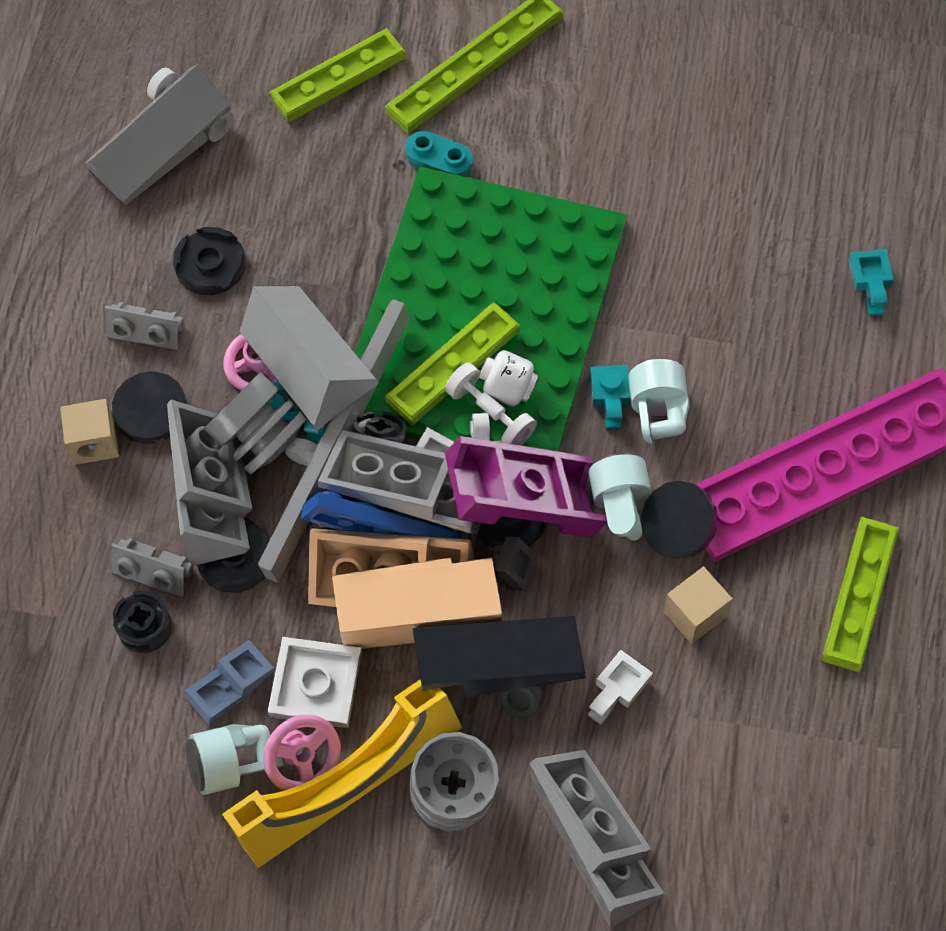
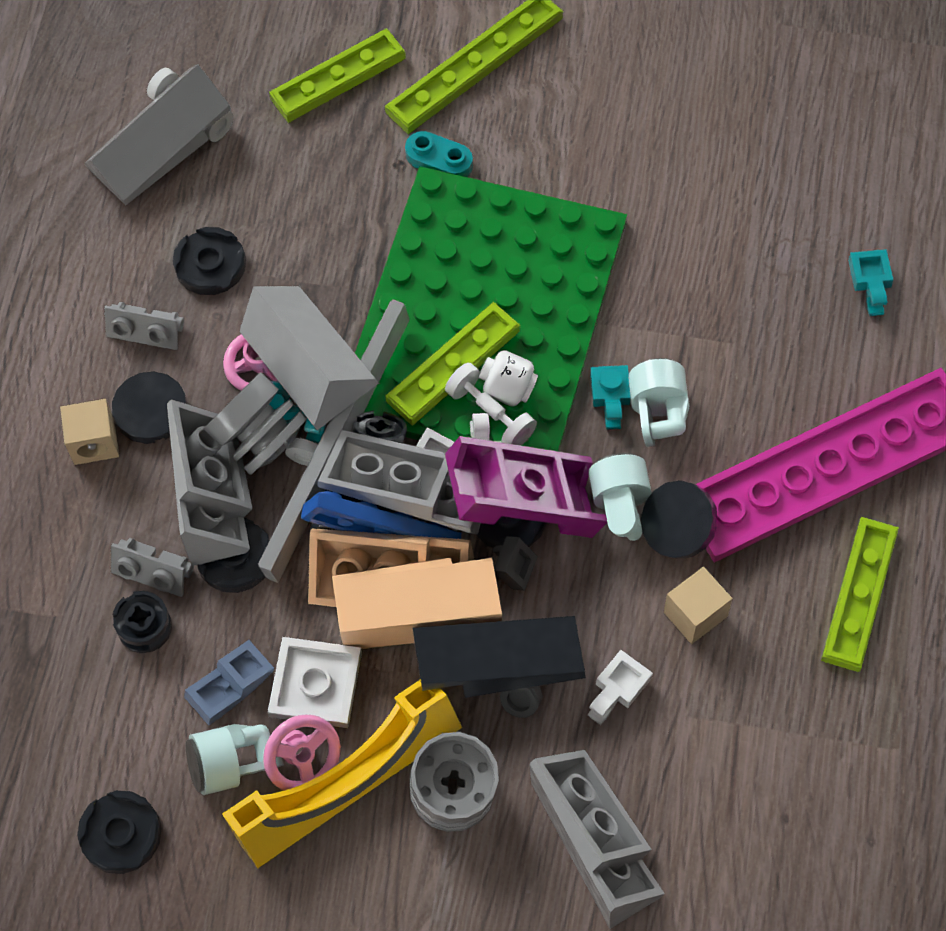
(131, 832): none -> black tile

